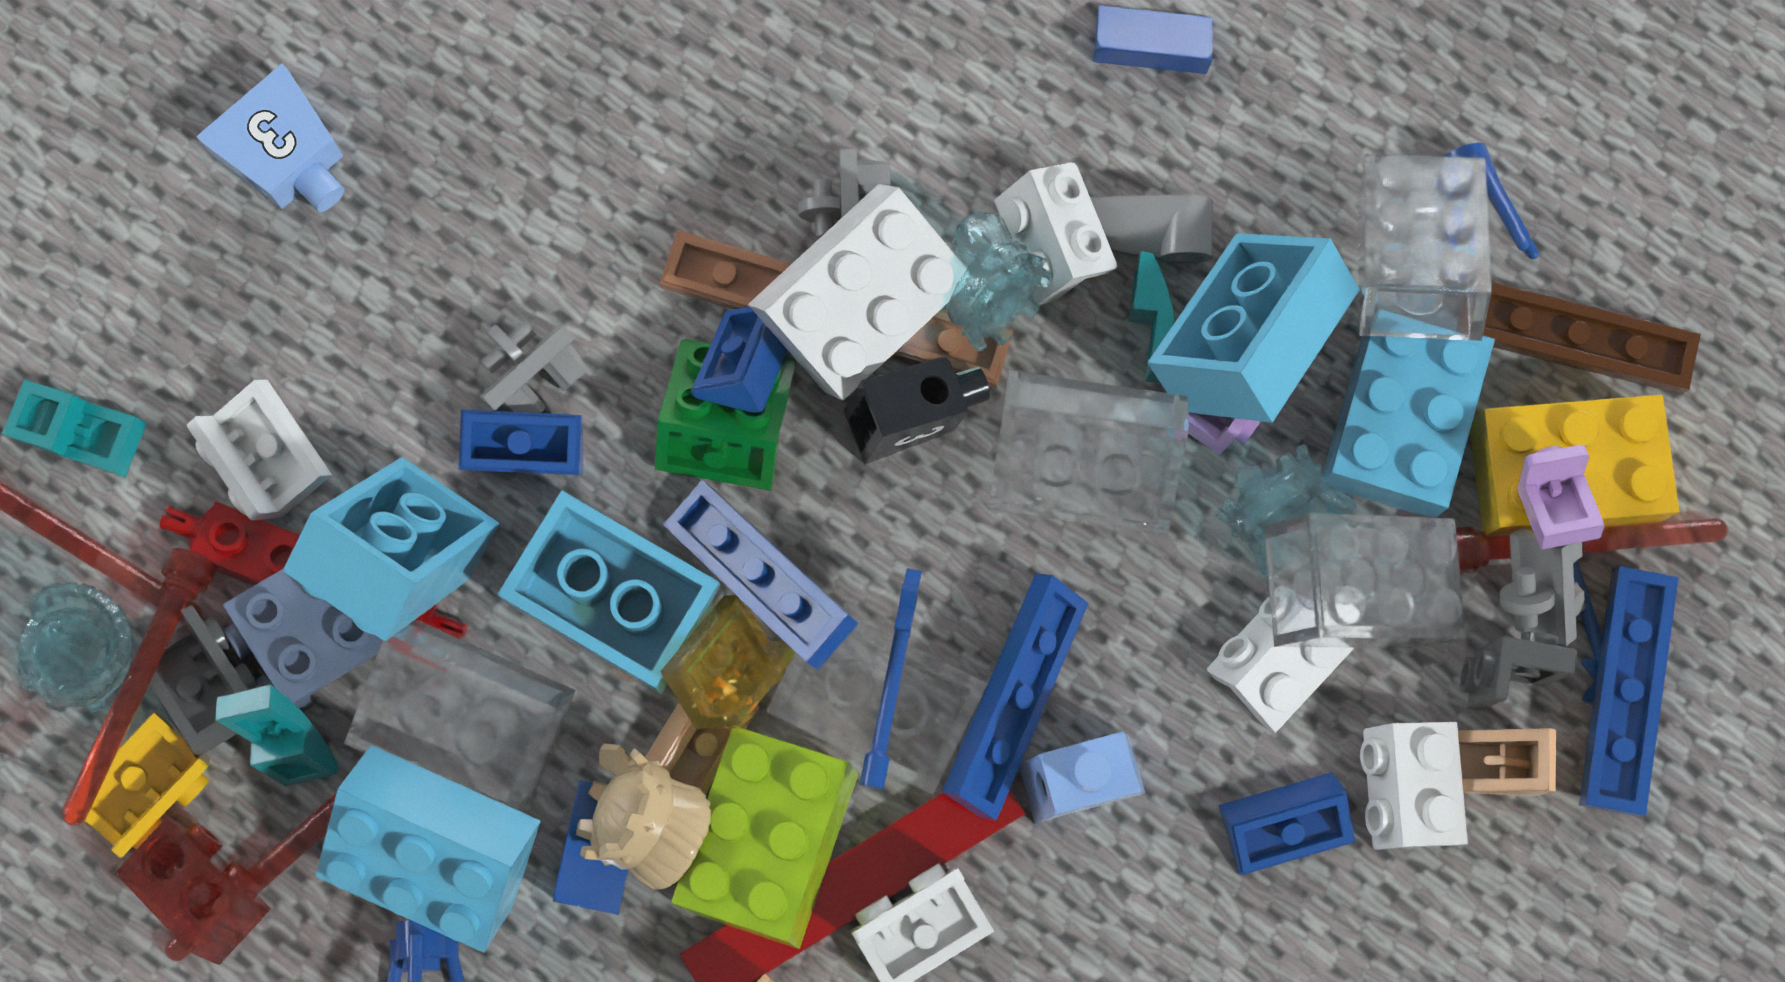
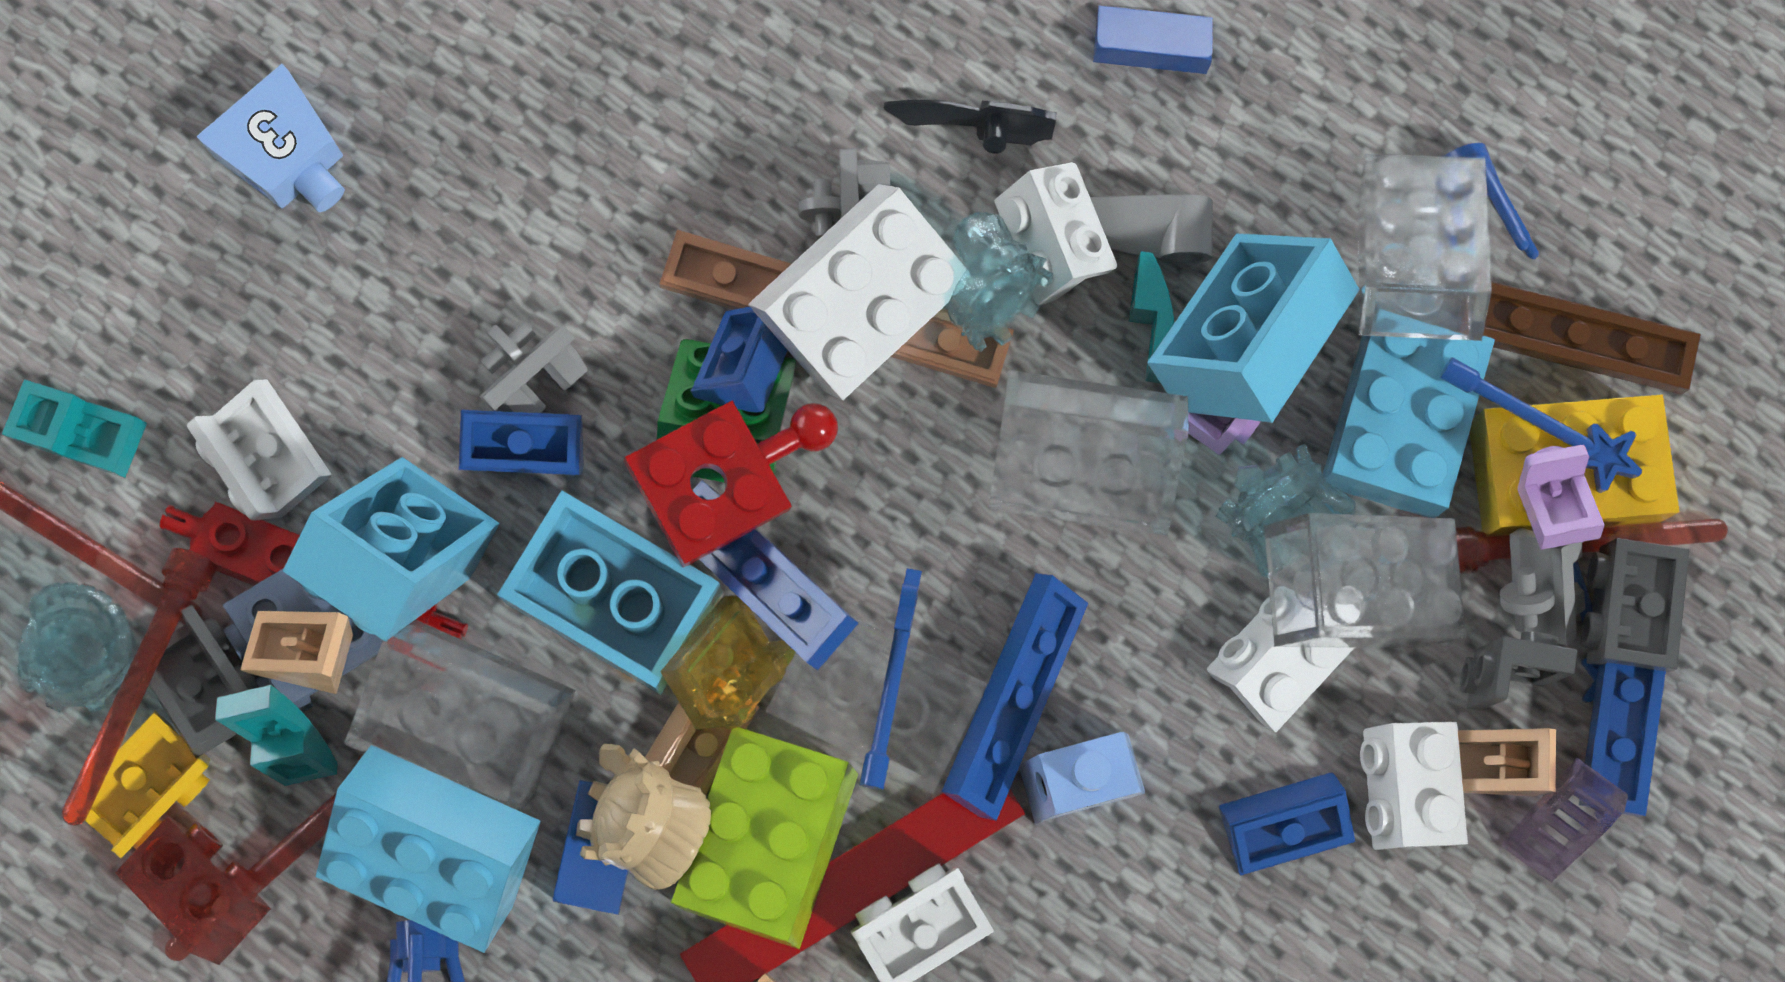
(299, 648): none -> light nougat slope
(727, 446): none -> red plate
(912, 406): black torso -> none
(995, 121): none -> black piece
(1591, 789): none -> clear purple slope
(1606, 455): none -> blue piece
(1636, 604): none -> dark grey bracket

